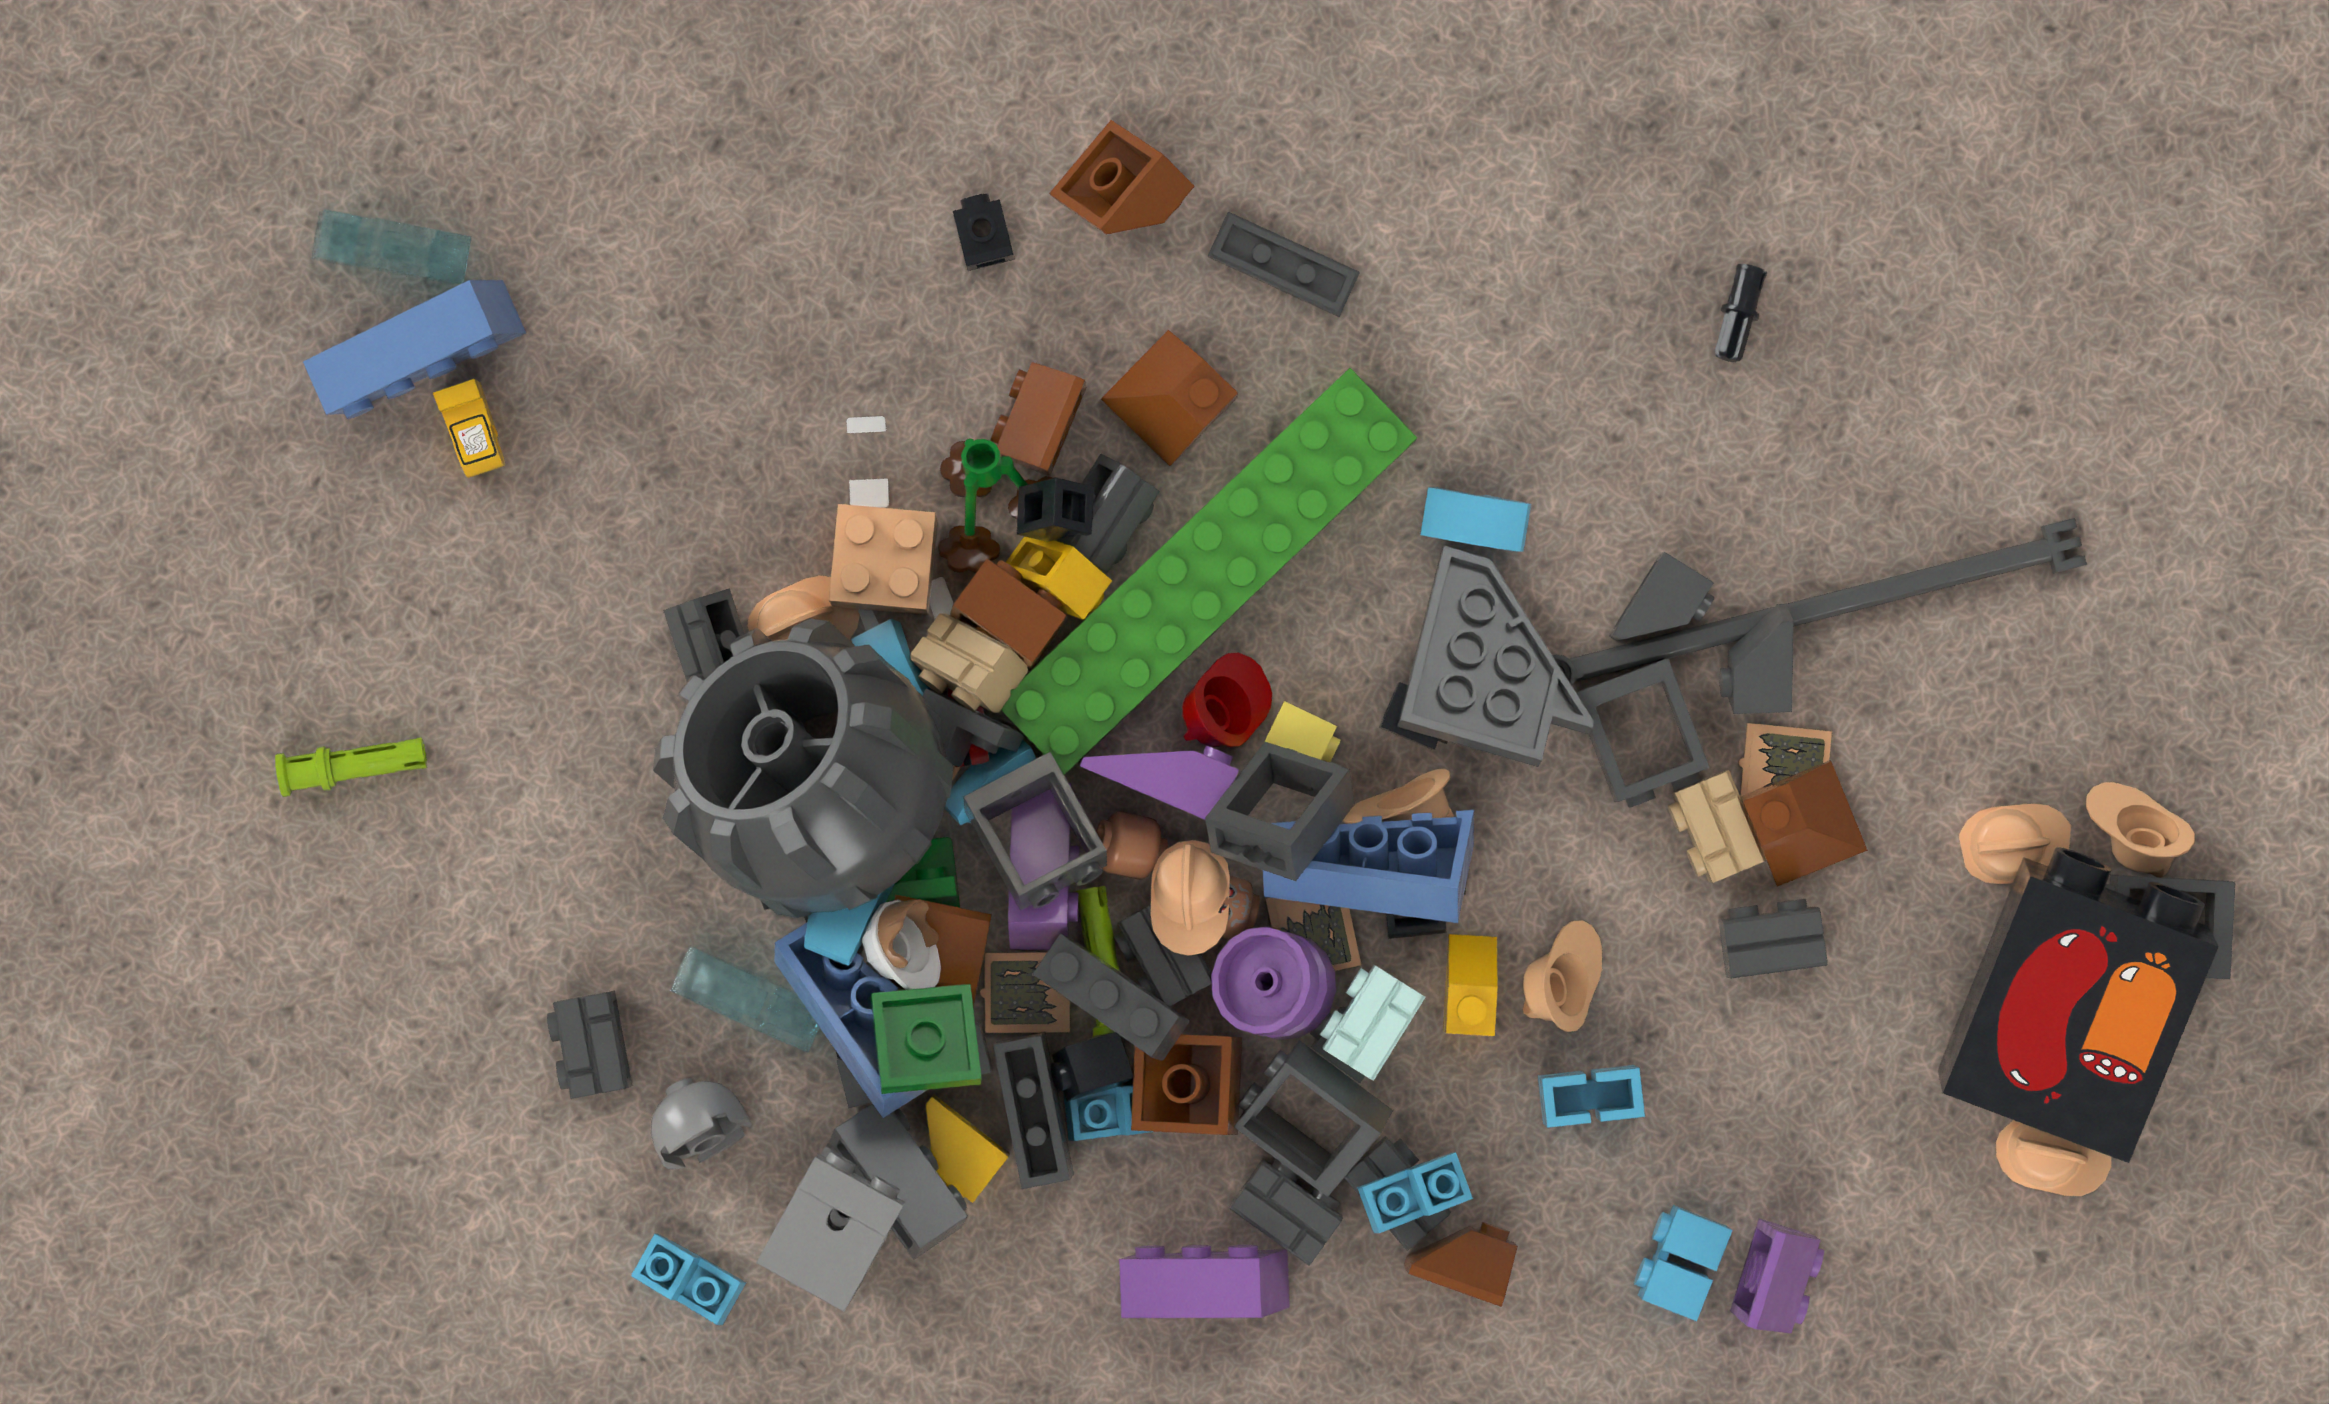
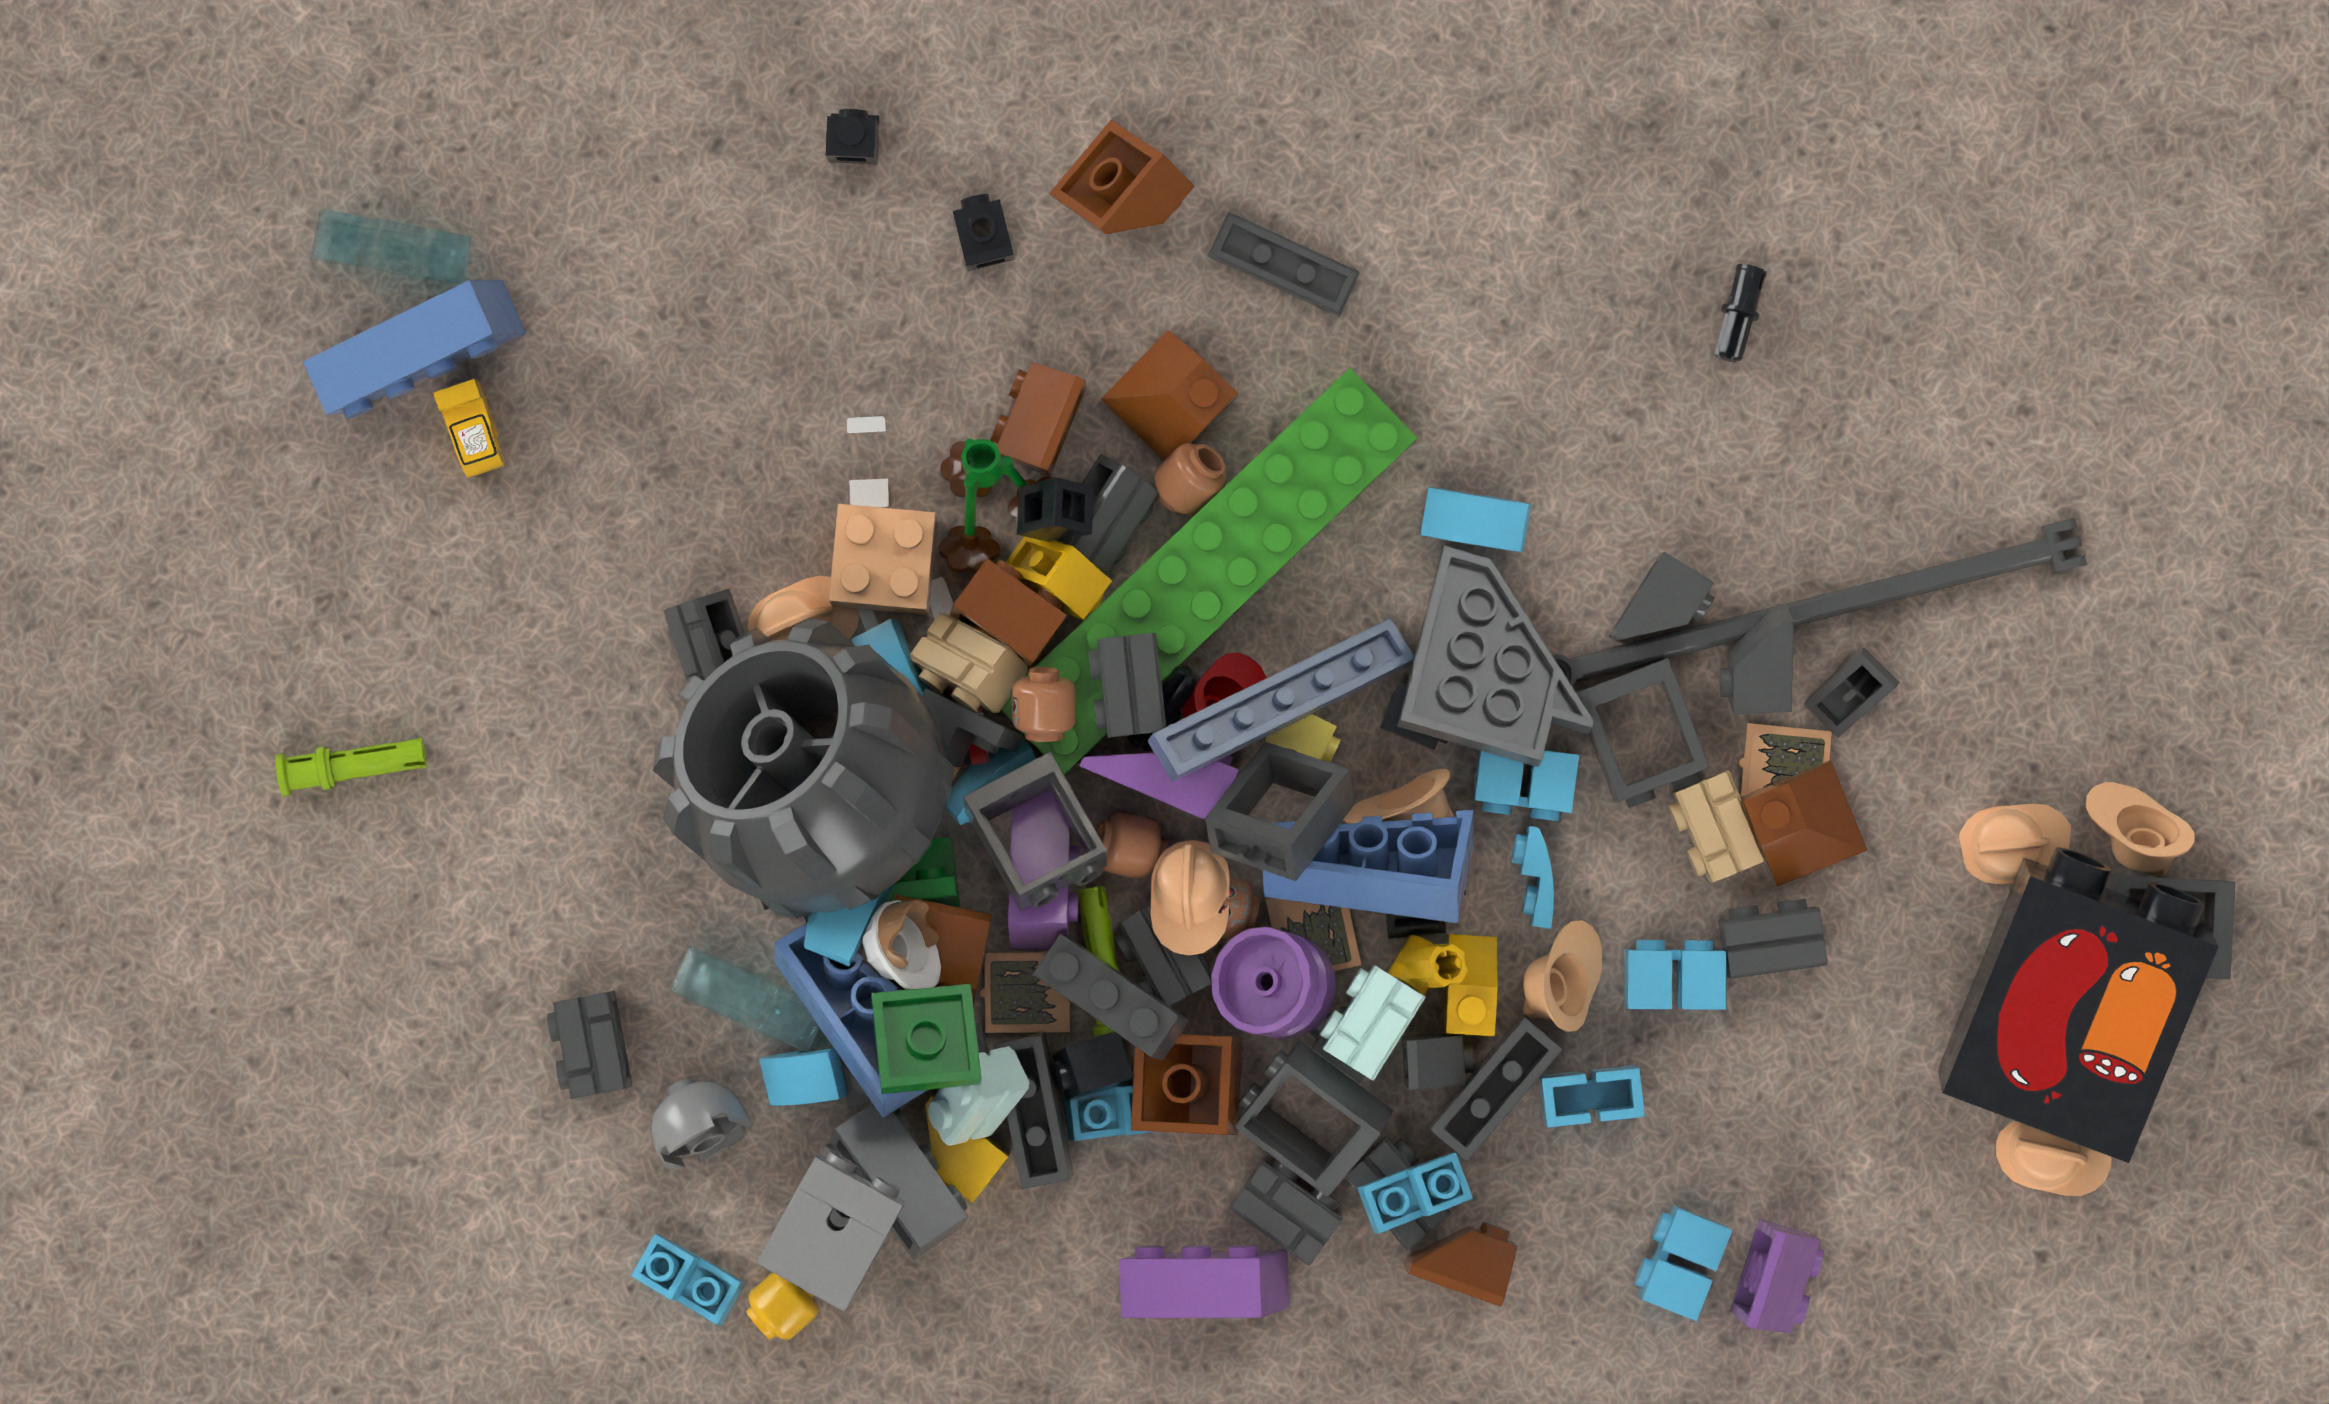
(780, 1307): none -> yellow head
(803, 1077): none -> medium azure slope
(852, 137): none -> black brick
(980, 1109): none -> light aqua brick
(1044, 705): none -> nougat head
(1129, 685): none -> dark grey brick
(1175, 691): none -> black axle
(1189, 478): none -> nougat head
(1281, 700): none -> sand blue plate
(1428, 964): none -> yellow piece
(1435, 1061): none -> dark grey slope
(1494, 1087): none -> dark grey brick
(1534, 860): none -> medium azure slope
(1548, 789): none -> medium azure piece
(1699, 976): none -> medium azure piece
(1851, 691): none -> dark grey slope

